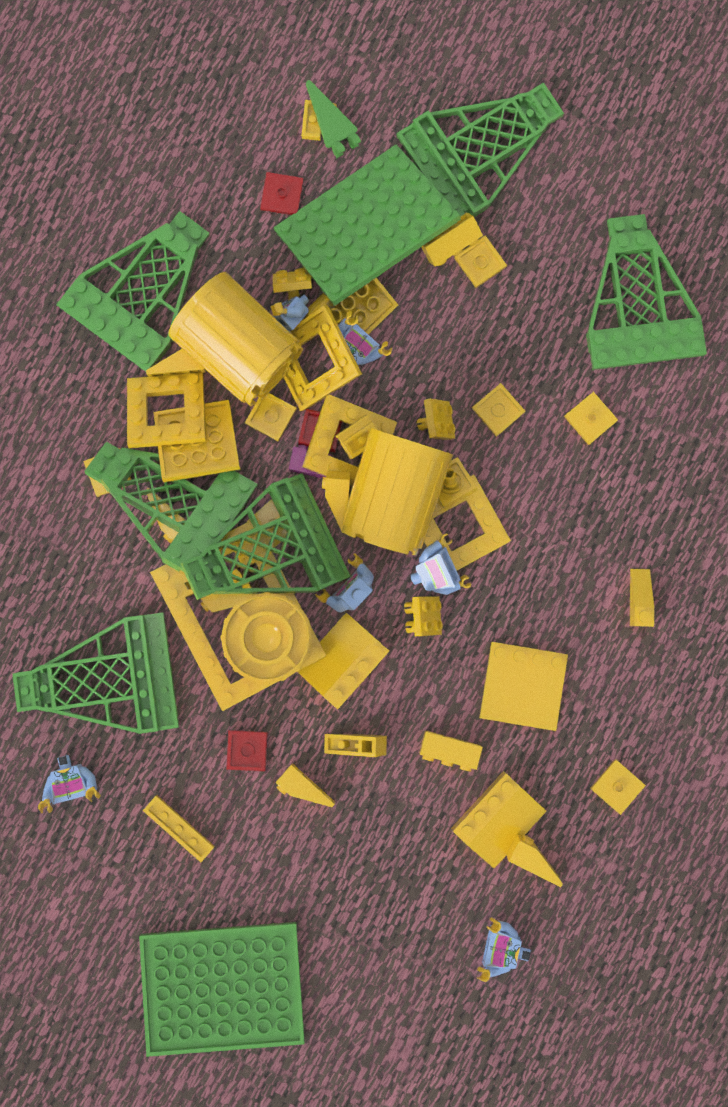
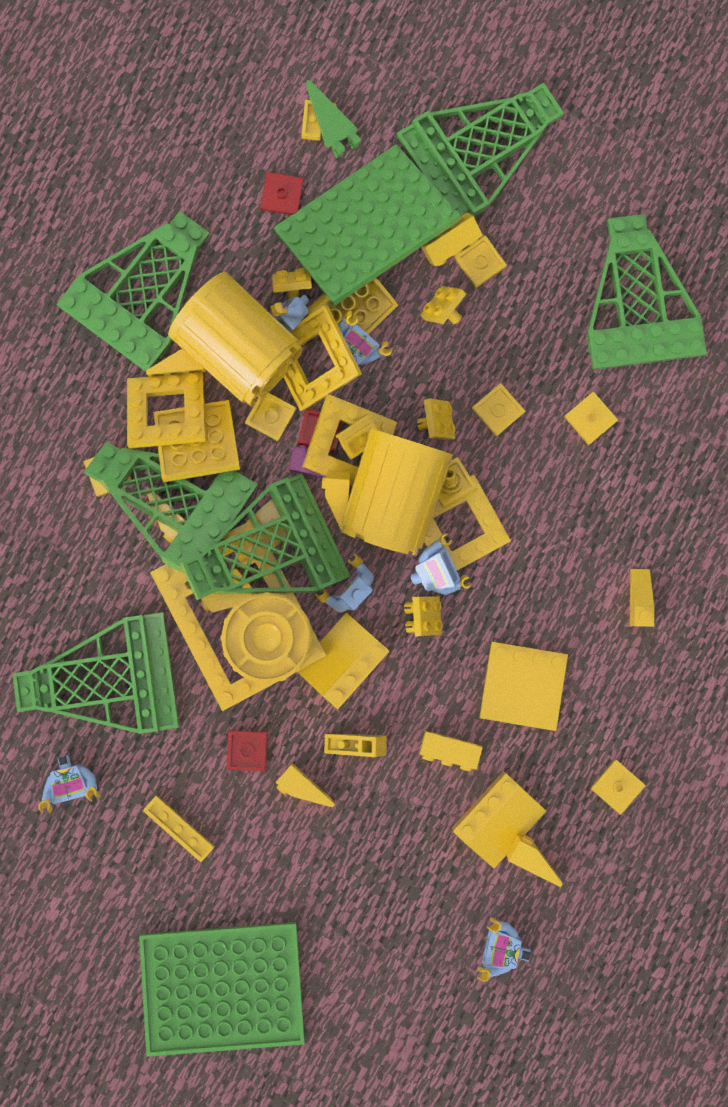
(443, 306): none -> yellow plate

